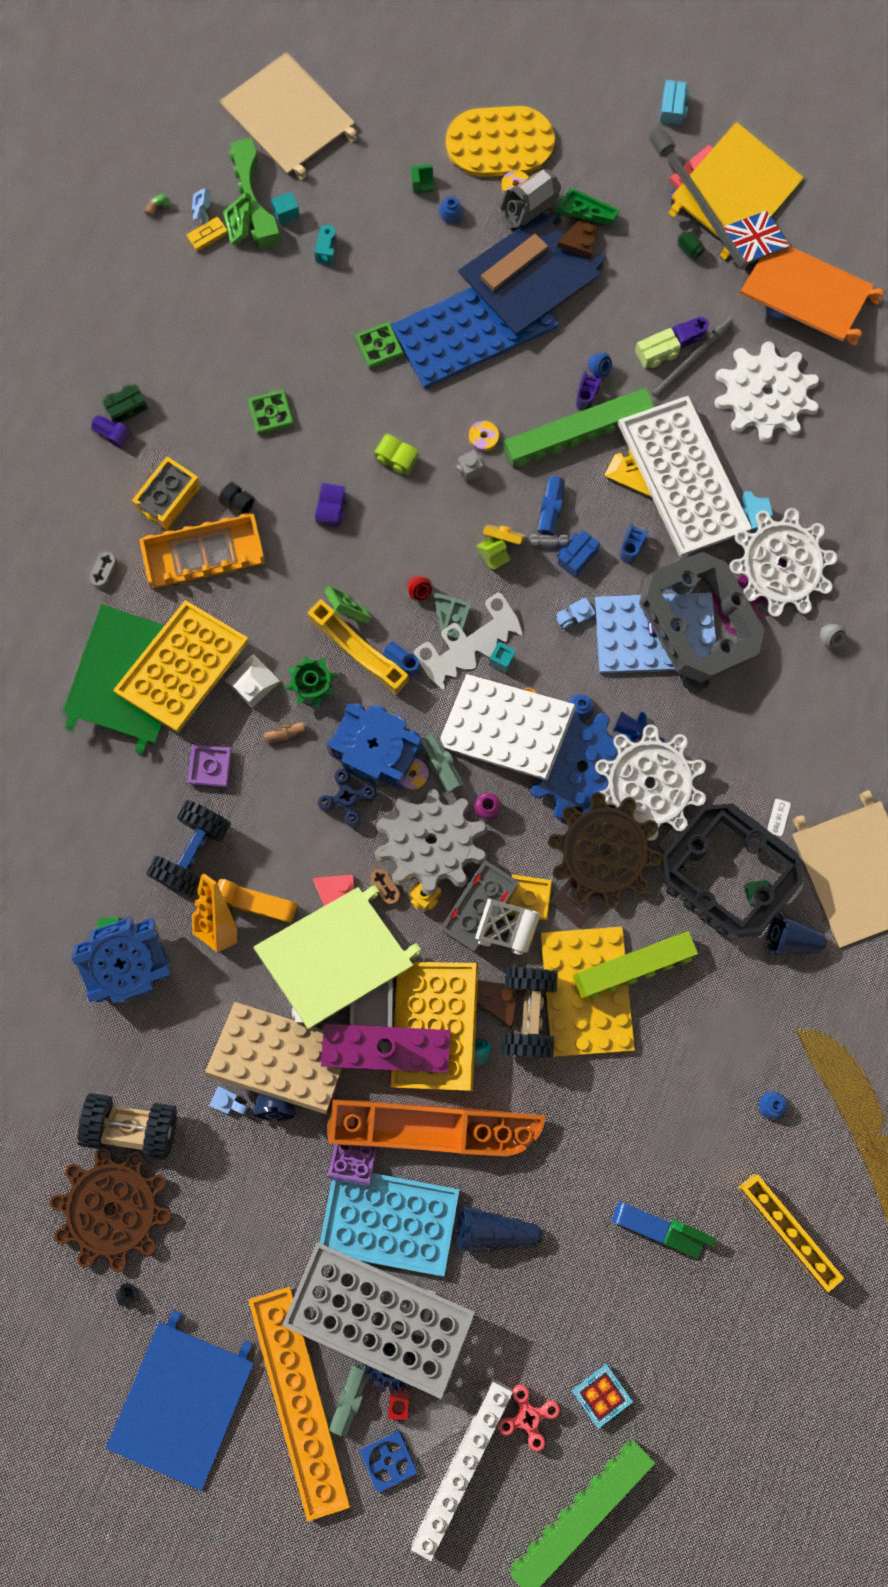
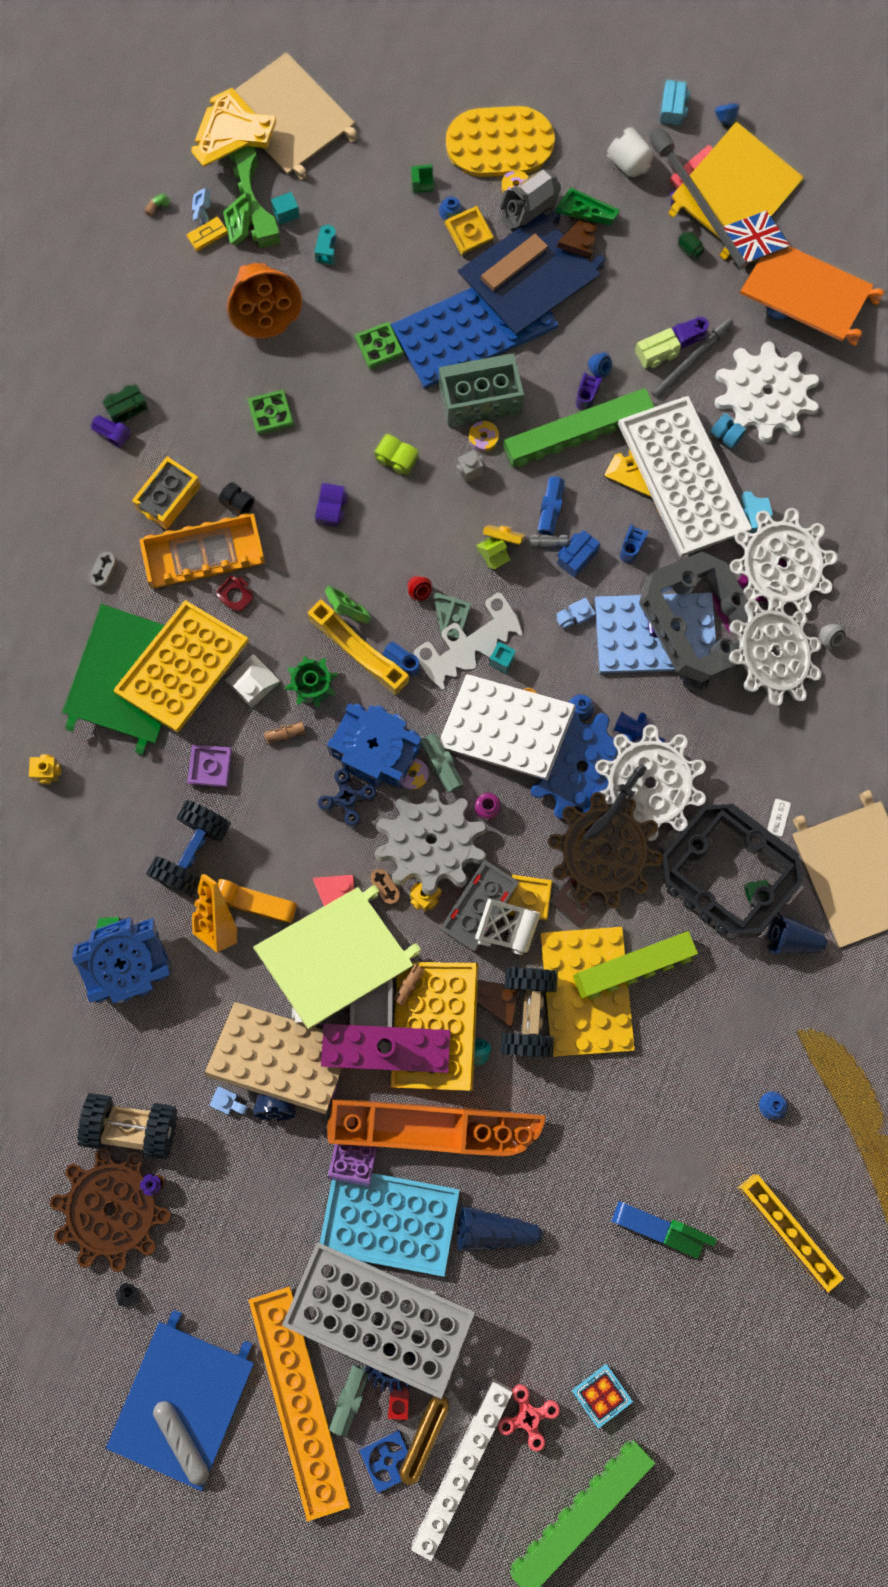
(44, 769): none -> yellow brick
(144, 1185): none -> dark purple plate
(181, 1443): none -> light grey piece
(230, 127): none -> yellow plate
(235, 583): none -> dark red piece
(263, 301): none -> orange cone
(409, 984): none -> medium nougat pin
(424, 1440): none -> pearl gold piece
(469, 230): none -> yellow plate
(481, 390): none -> sand green brick
(625, 791): none -> black sword
(631, 153): none -> white cylinder
(727, 113): none -> blue cone
(728, 431): none -> dark azure wheel
(793, 648): none -> white plate

